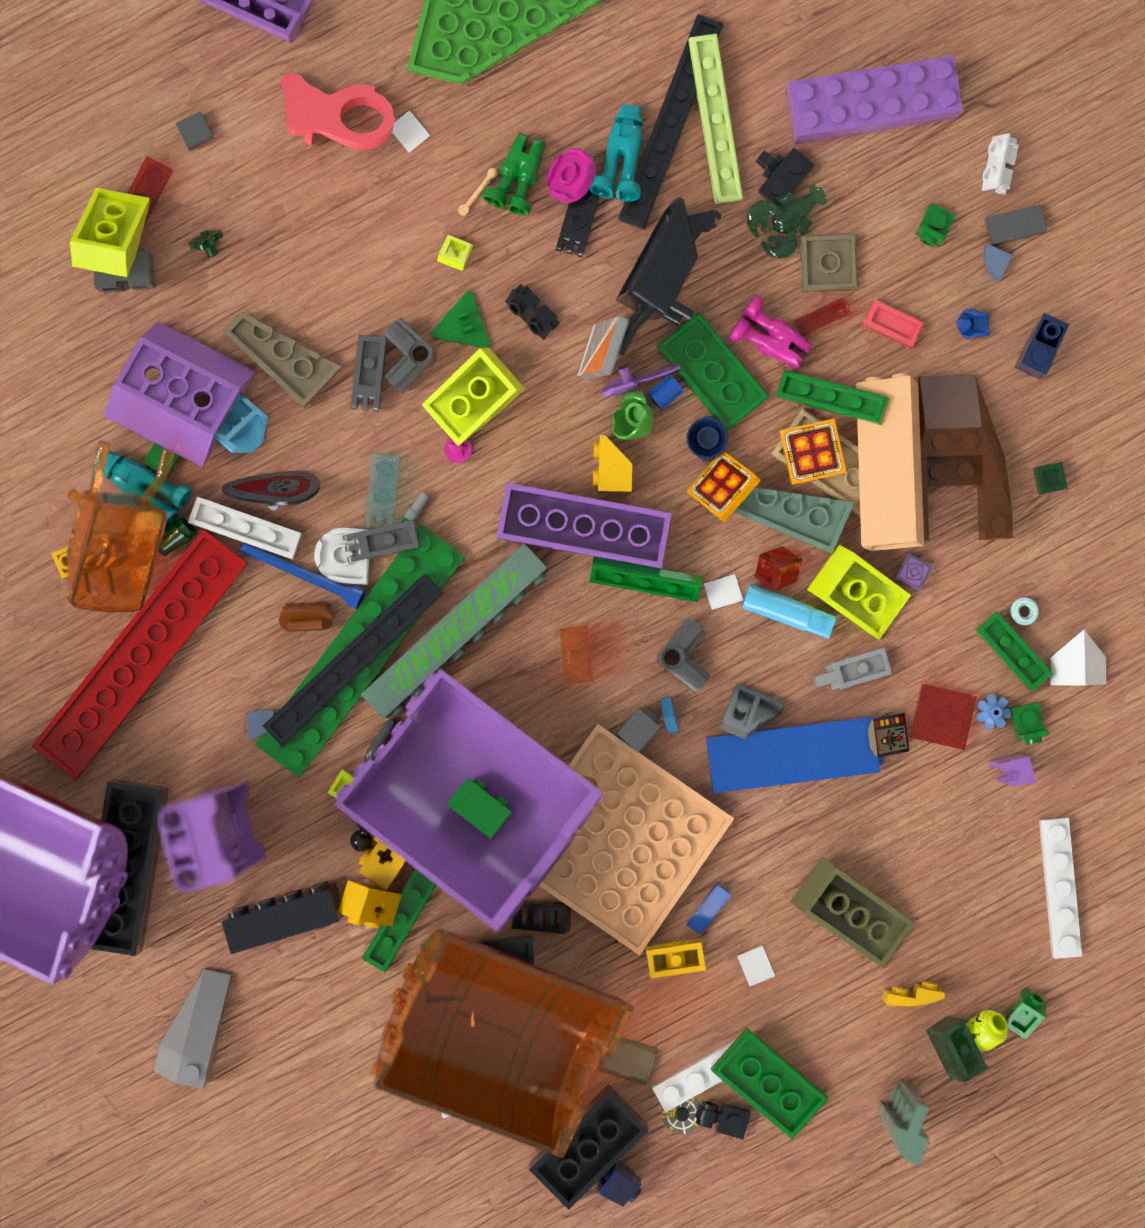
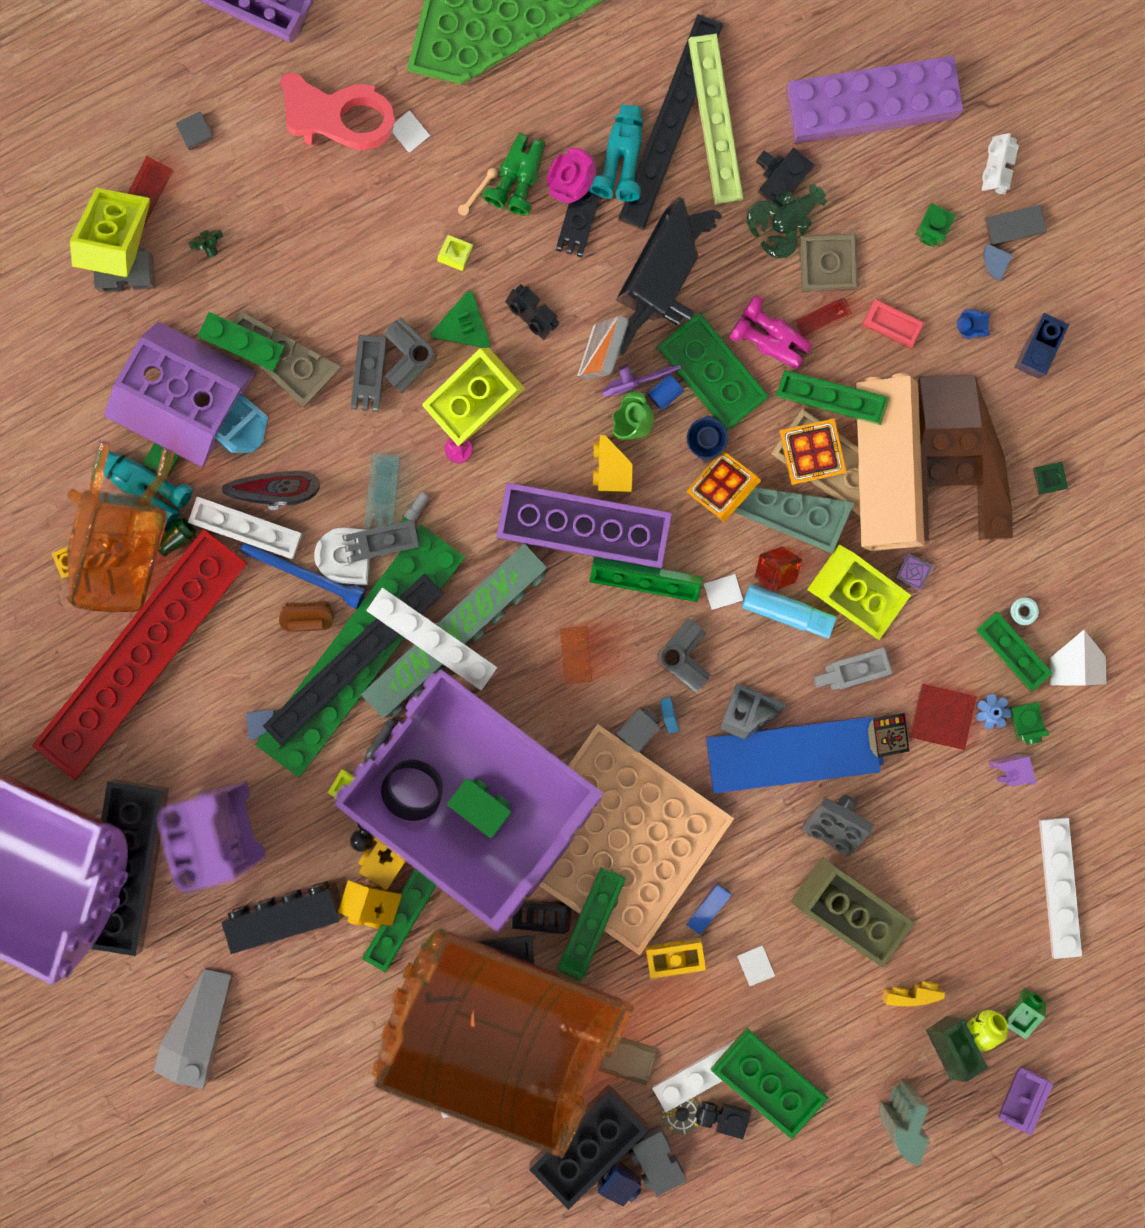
(241, 342): none -> green plate
(402, 810): none -> black tyre
(431, 639): none -> white plate
(591, 923): none -> green tile
(660, 1169): none -> dark grey brick
(838, 824): none -> dark grey plate
(1025, 1100): none -> medium lavender hinge

